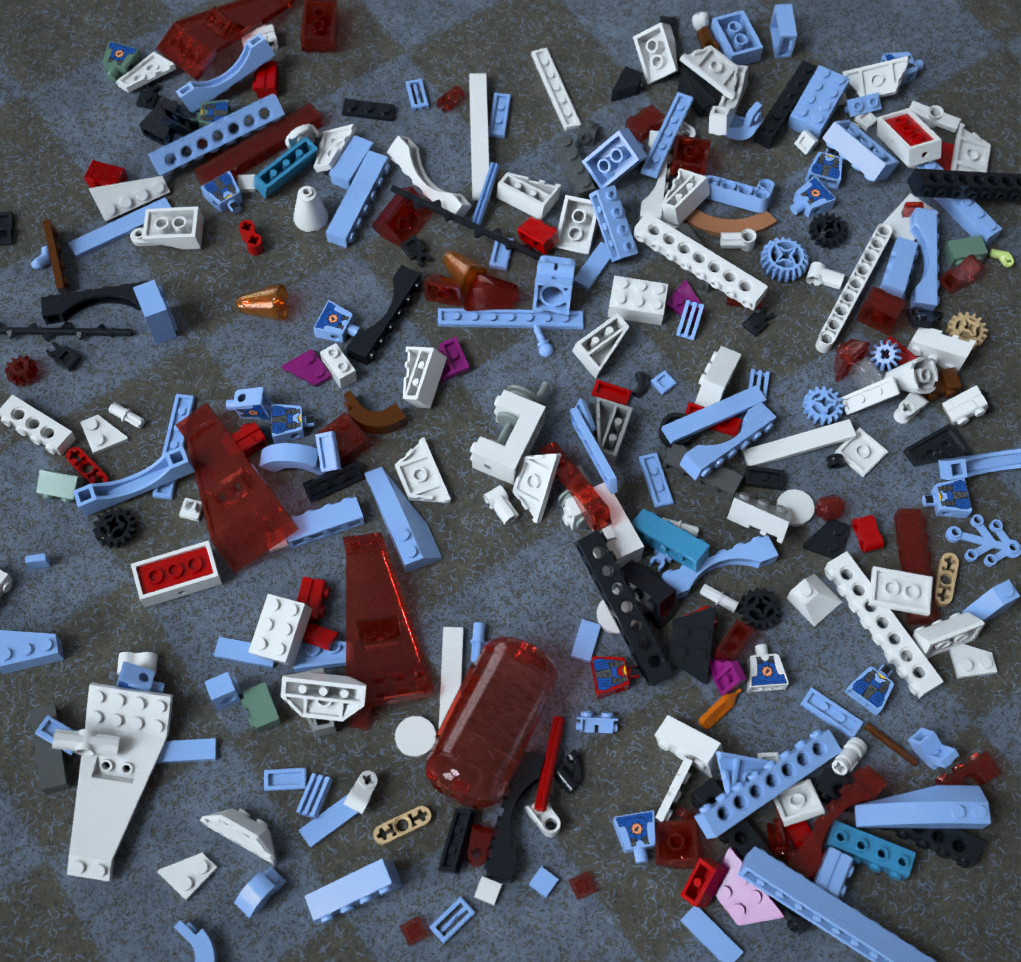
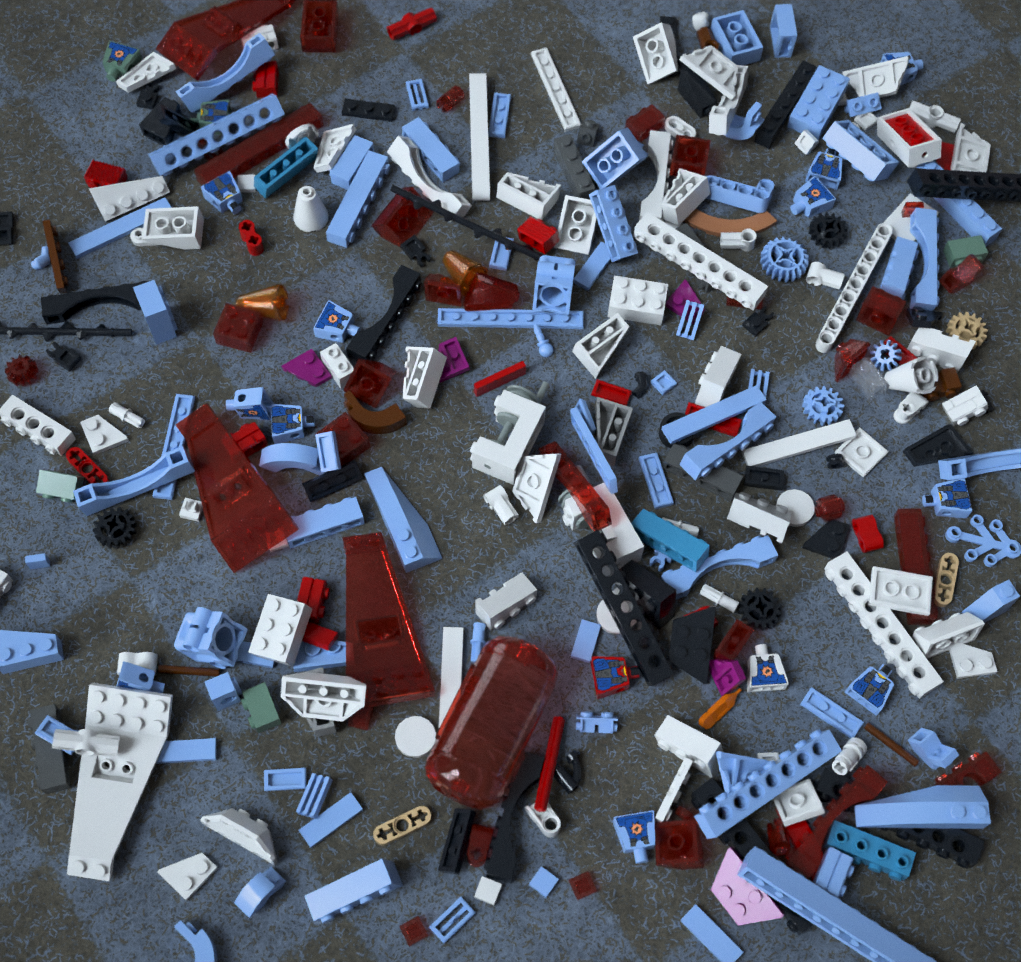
(176, 574): brick -> none
(188, 670): none -> reddish brown bar
(210, 637): none -> light blue piece
(238, 327): none -> clear red brick
(360, 793): white piece -> none
(369, 381): none -> clear red slope
(411, 23): none -> red piece
(421, 476): white wing -> none
(431, 149): none -> light blue brick
(485, 193): medium blue axle -> none
(499, 378): none -> red tile
(505, 601): none -> white wedge
(628, 84): black slope -> none
(667, 135): light blue tile -> none
(703, 882): red brick -> none
(813, 599): white slope -> none
(870, 395): white tile -> none
(1004, 257): yellowish green arm -> none

